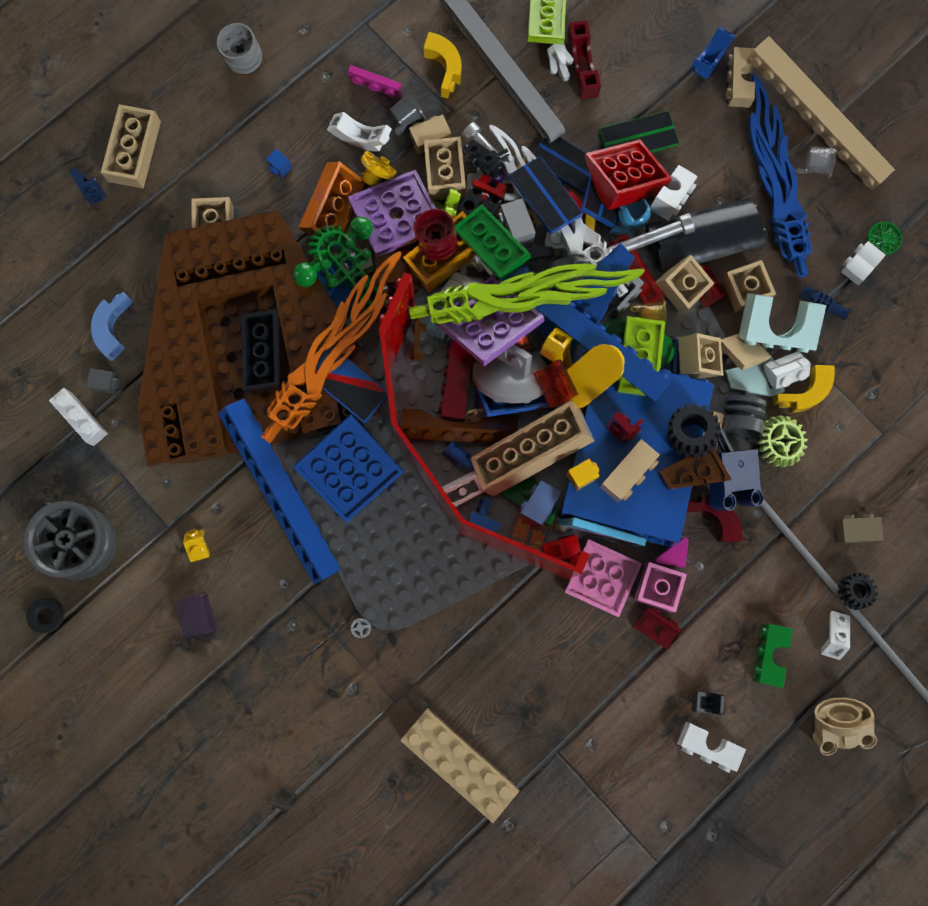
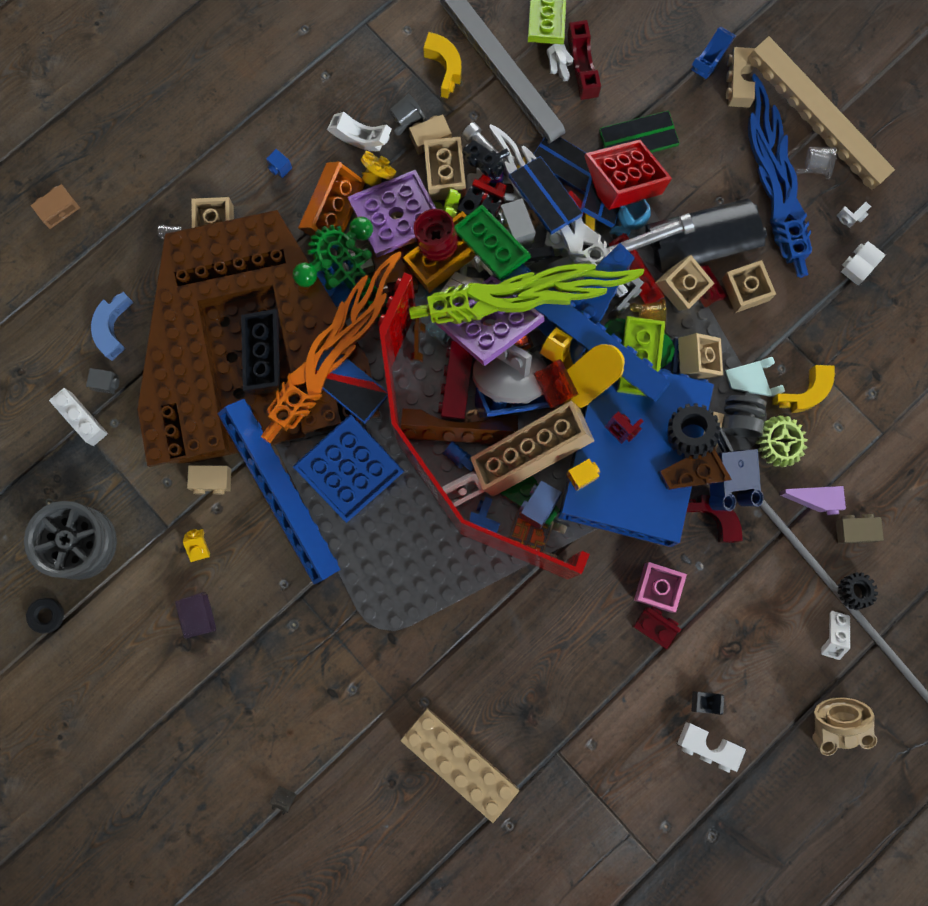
(55, 206): none -> medium nougat brick
(89, 188): dark blue bracket -> none
(130, 146): tan brick -> none
(163, 229): none -> clear pin
(209, 479): none -> tan brick
(239, 48): light grey wheel -> none
(360, 630): light grey wheel -> none
(375, 82): dark pink plate -> none
(563, 547): red slope -> none
(602, 531): medium azure tile -> none
(605, 579): bright pink plate -> none
(630, 471): tan brick -> none
(670, 197): white arch -> none
(674, 556): dark pink slope -> none
(743, 354): tan tile -> none
(766, 670): green arch -> none
(787, 370): white brick -> none
(802, 336): light aqua arch -> none
(815, 296): dark blue hinge -> none
(819, 499): none -> lavender slope
(848, 218): none -> white bracket
(885, 237): green wheel -> none

